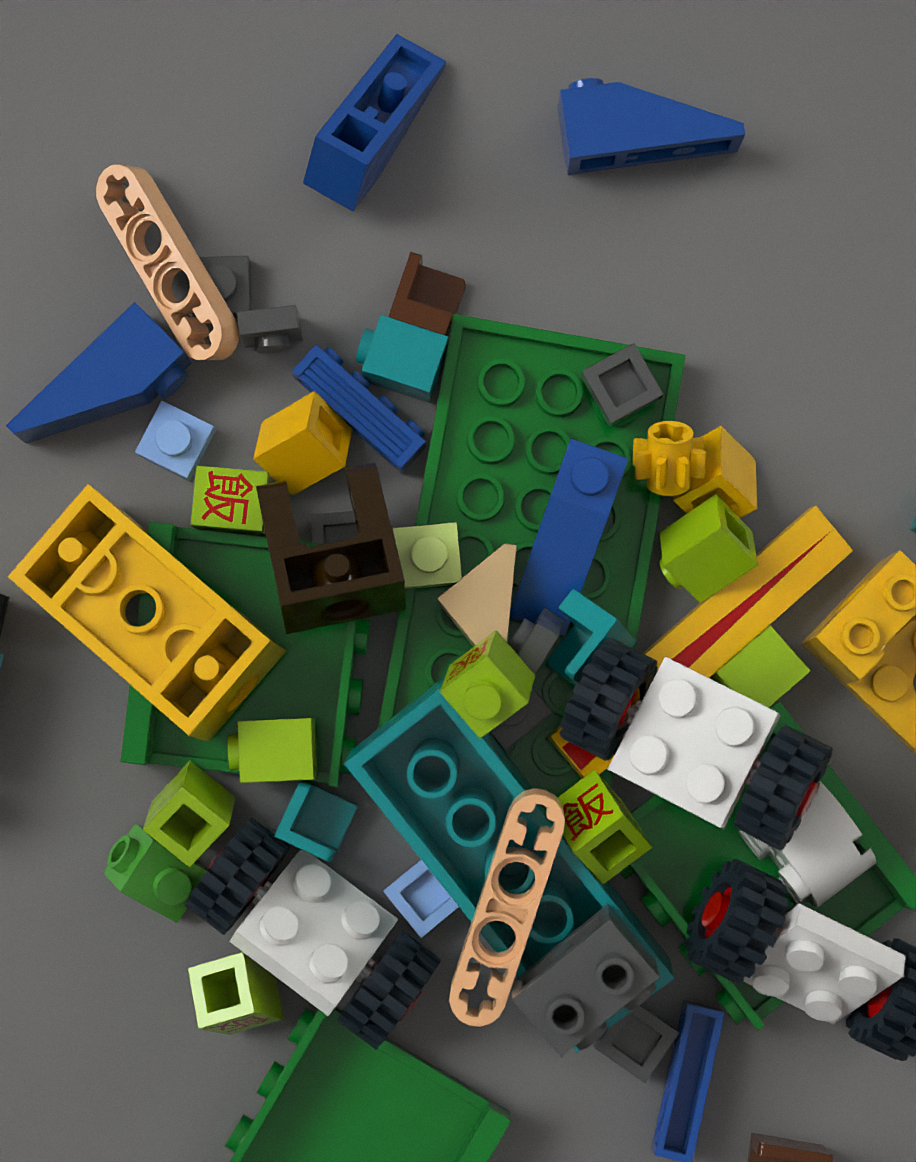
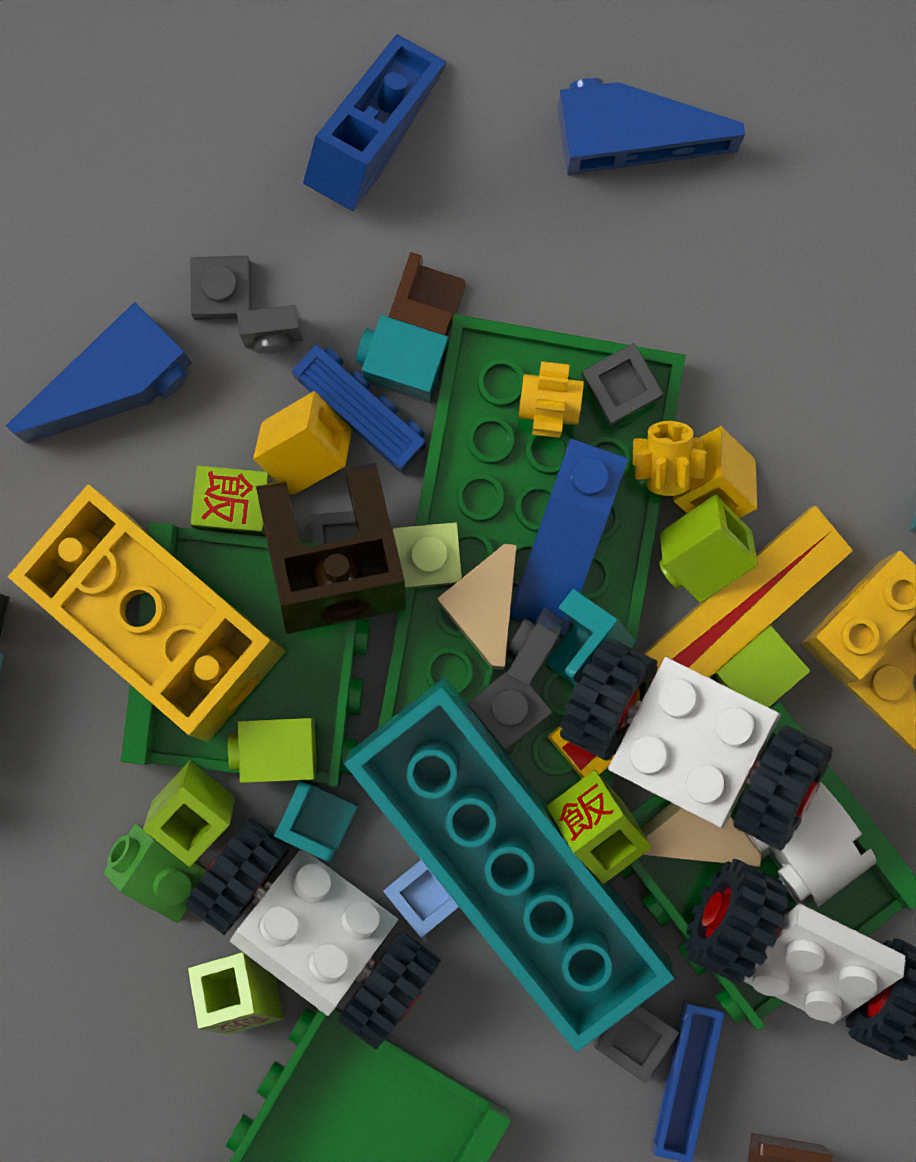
(161, 267): light nougat beam -> none
(175, 440): light blue plate -> none
(488, 684): lime brick -> none
(513, 909): light nougat beam -> none
(550, 399): none -> yellow gear
(586, 982): dark grey brick -> none
(688, 836): none -> tan slope

